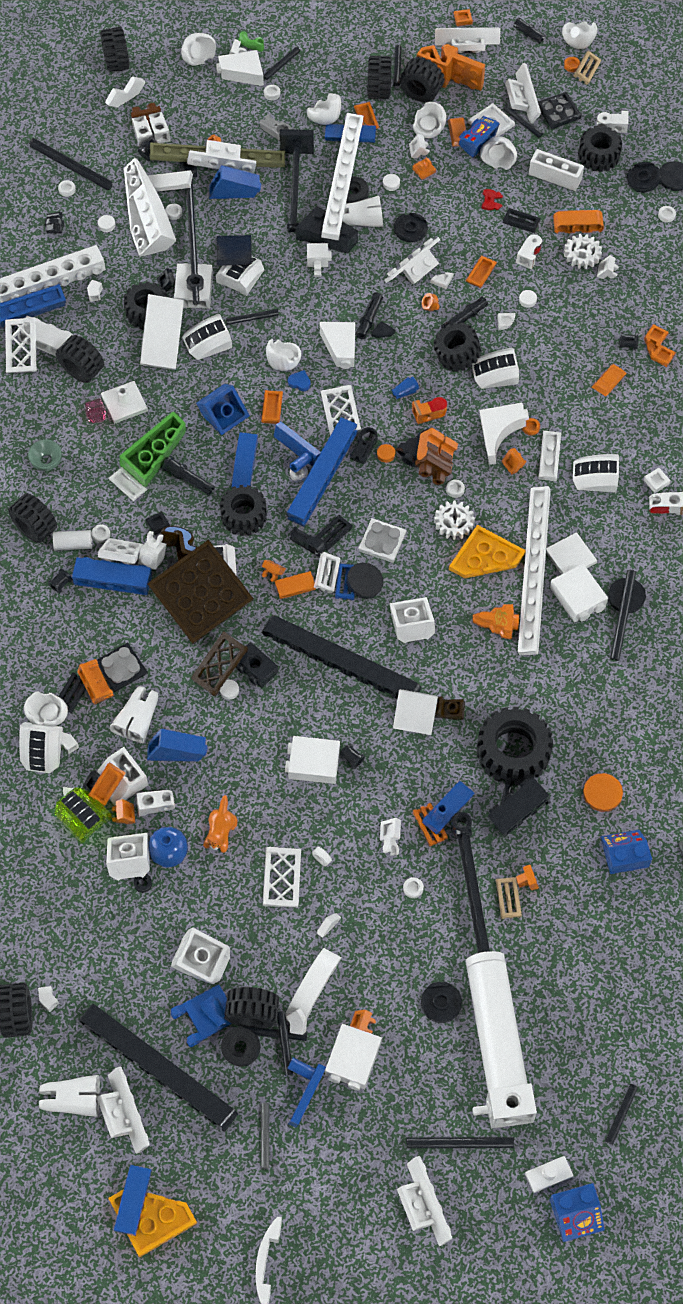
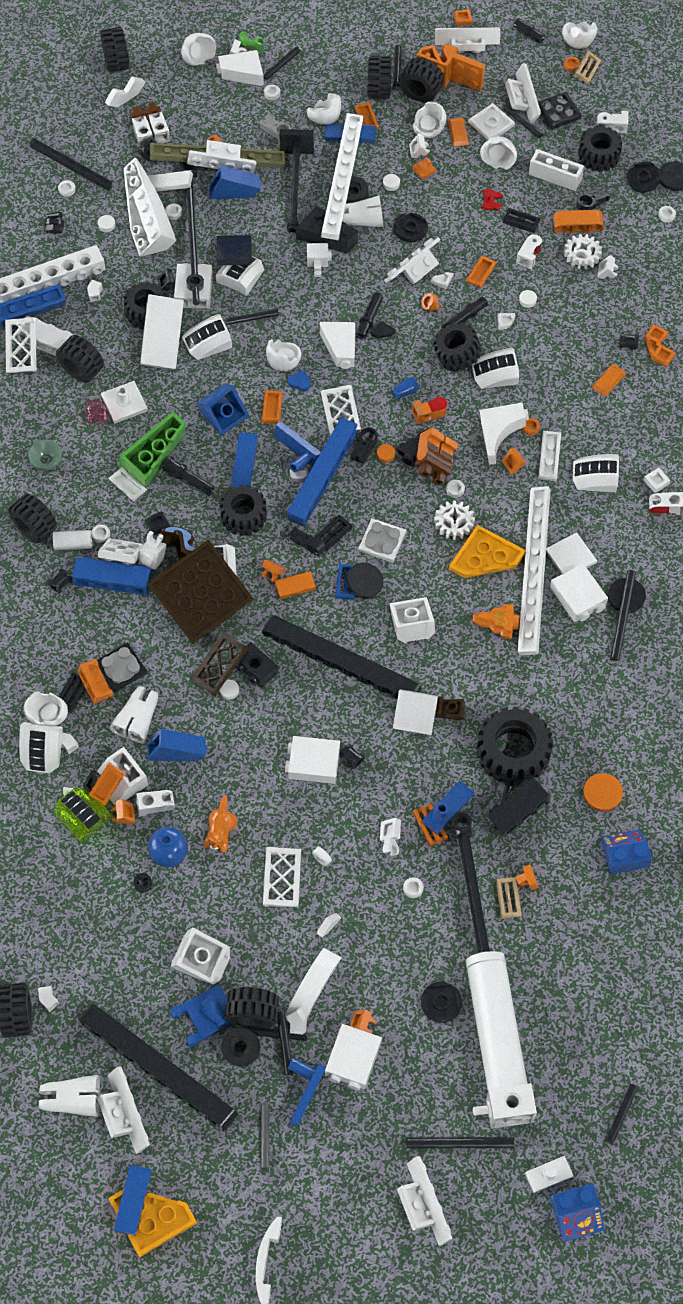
(128, 856): white slope -> none
(336, 560): white tile -> none
(478, 134): blue slope -> none
(593, 198): none -> black piece

